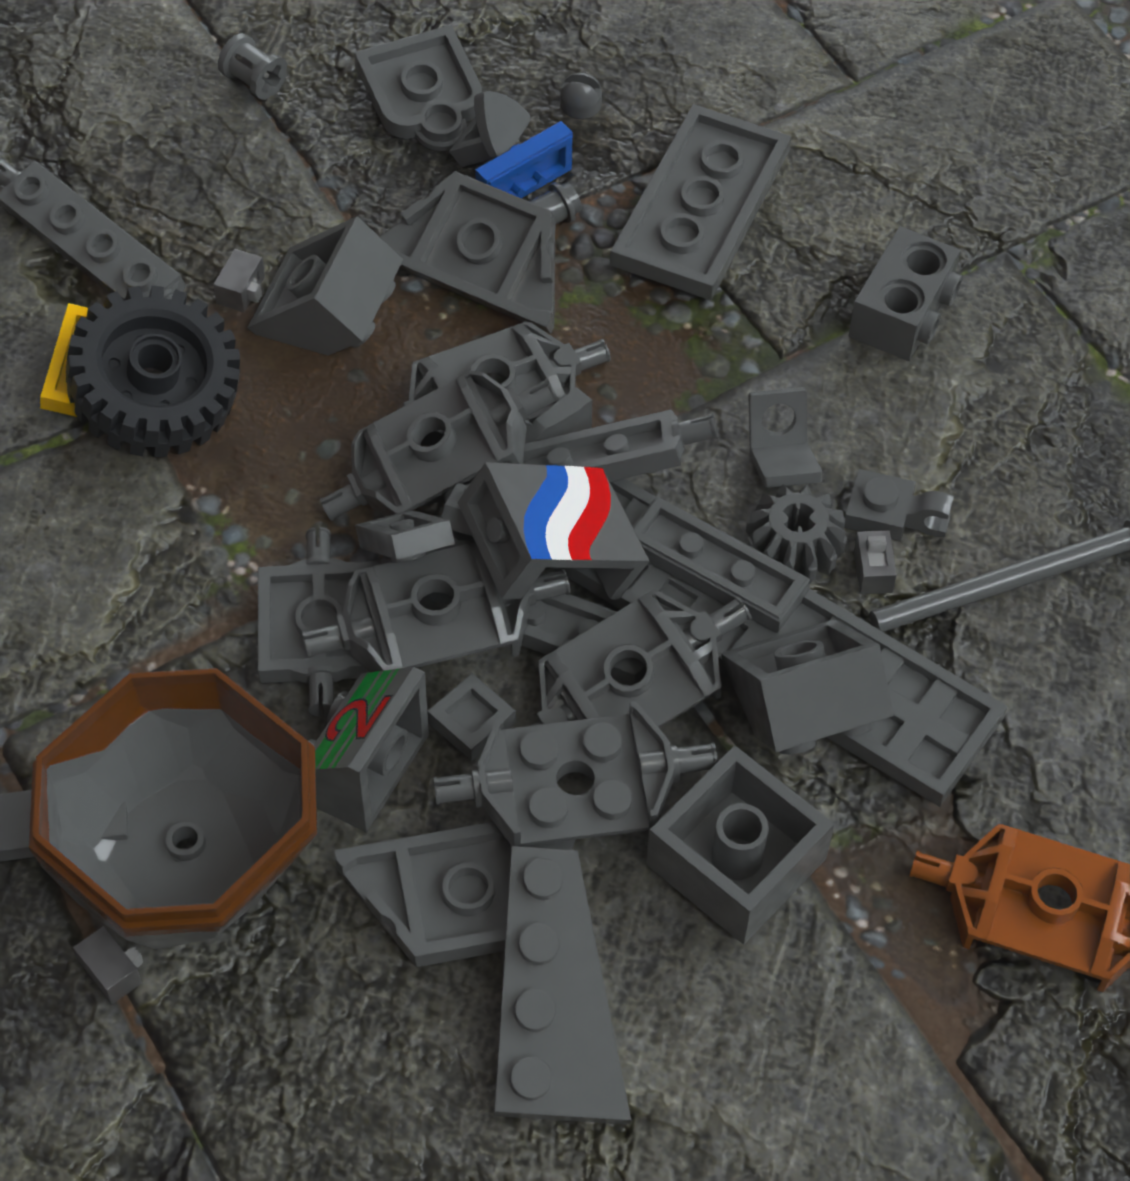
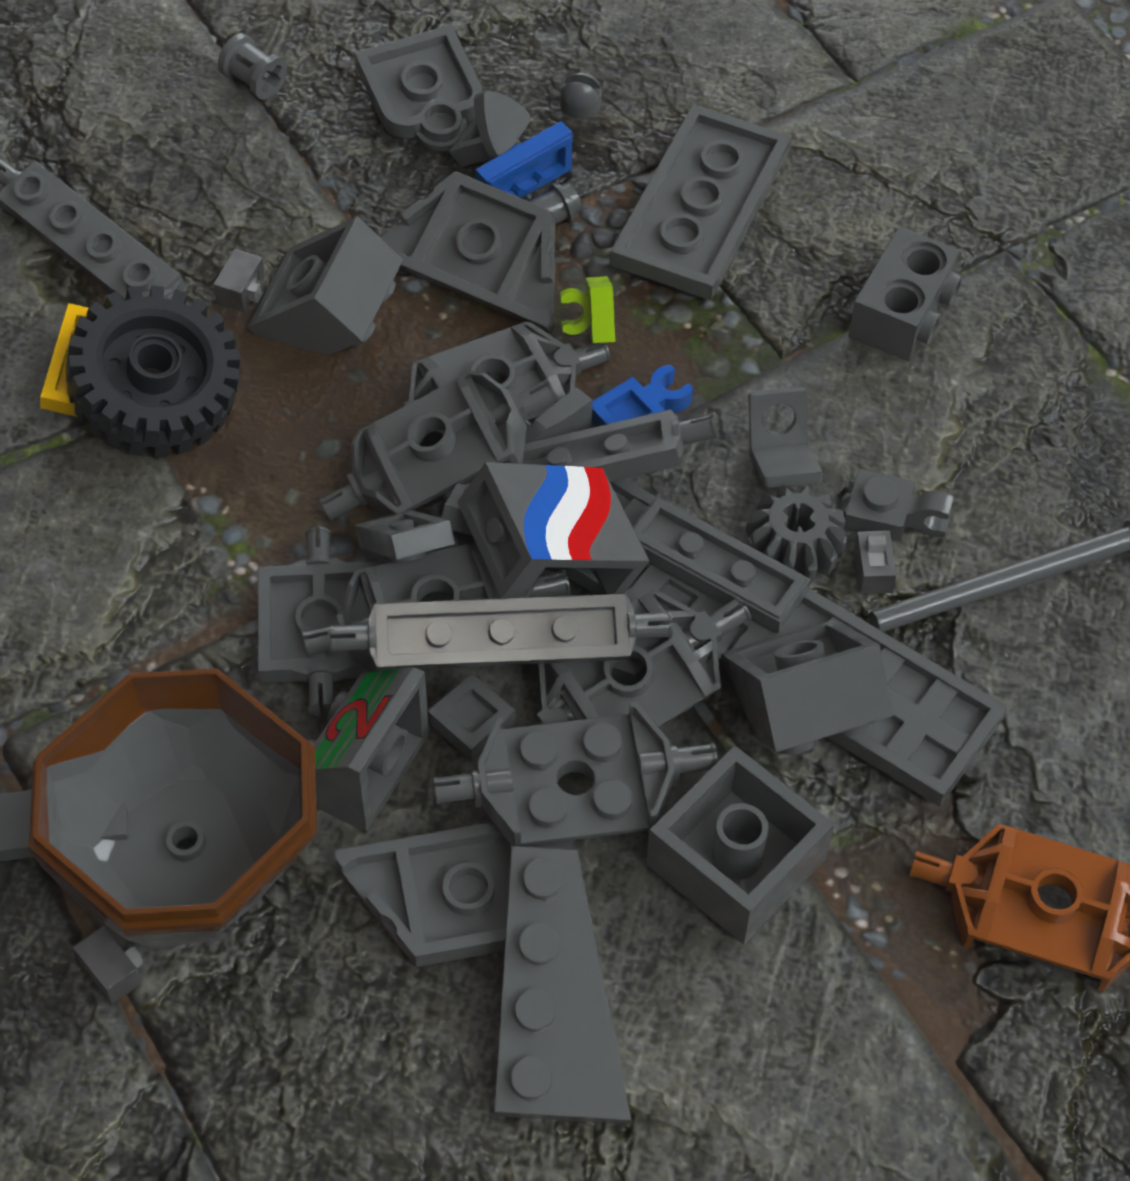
(501, 631): none -> plate
(596, 310): none -> lime tile
(634, 400): none -> blue plate

